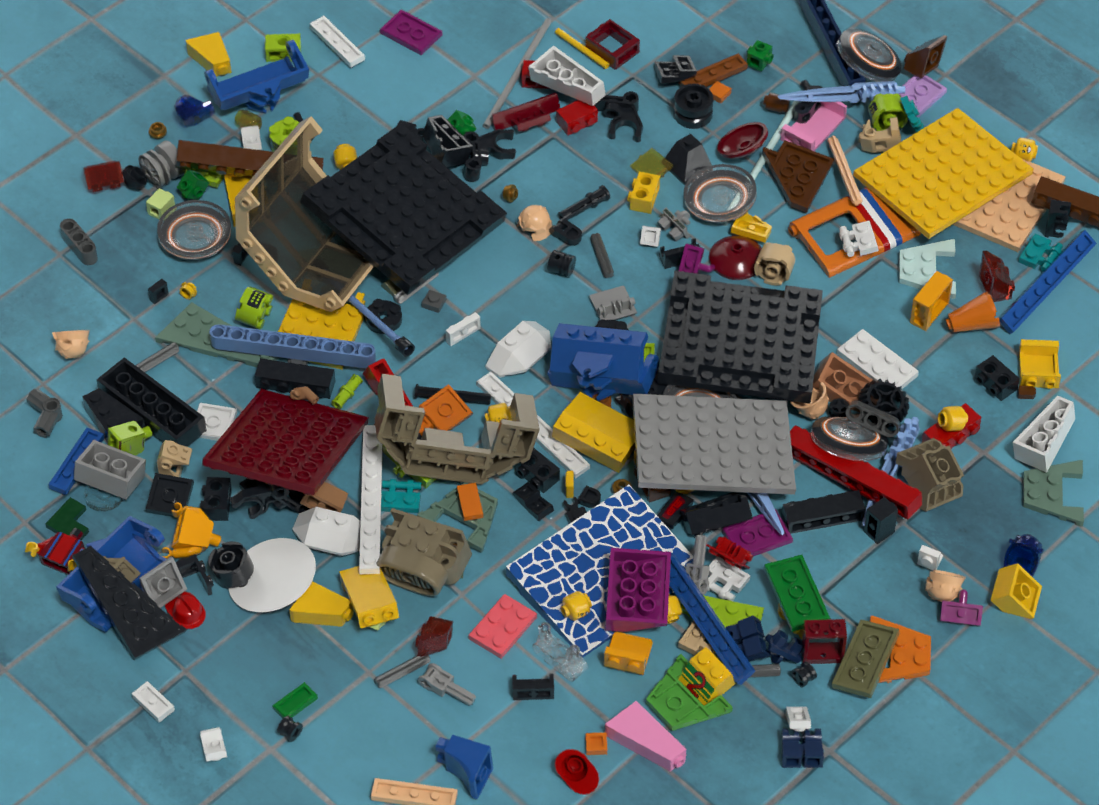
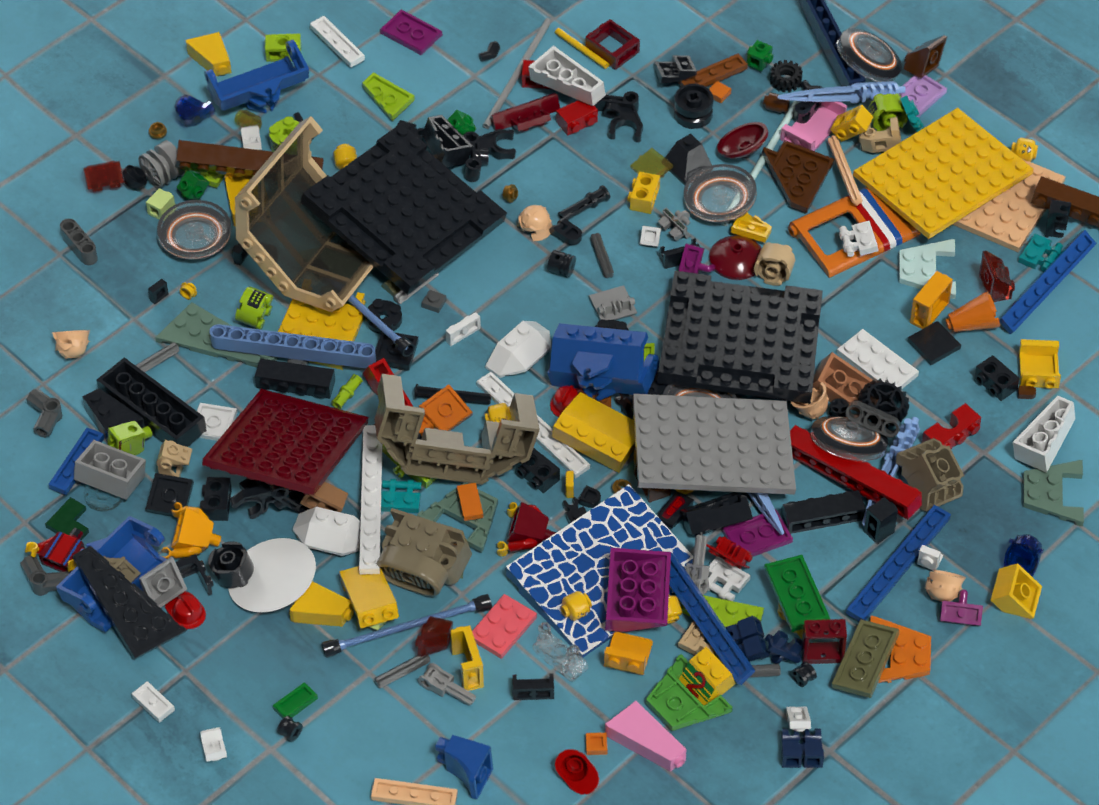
(36, 574): none -> dark grey piece
(304, 393): medium nougat arm -> none
(333, 647): none -> medium blue hose
(387, 95): none -> lime wing
(387, 350): none -> black plate
(472, 671): none -> yellow panel
(492, 51): none -> black arm
(526, 529): none -> dark red torso
(532, 501): black slope -> none
(563, 398): none -> red piece
(786, 69): none -> black tyre
(851, 123): none -> yellow brick
(898, 564): none -> blue plate
(934, 343): none -> black tile
(952, 418): yellow head -> none

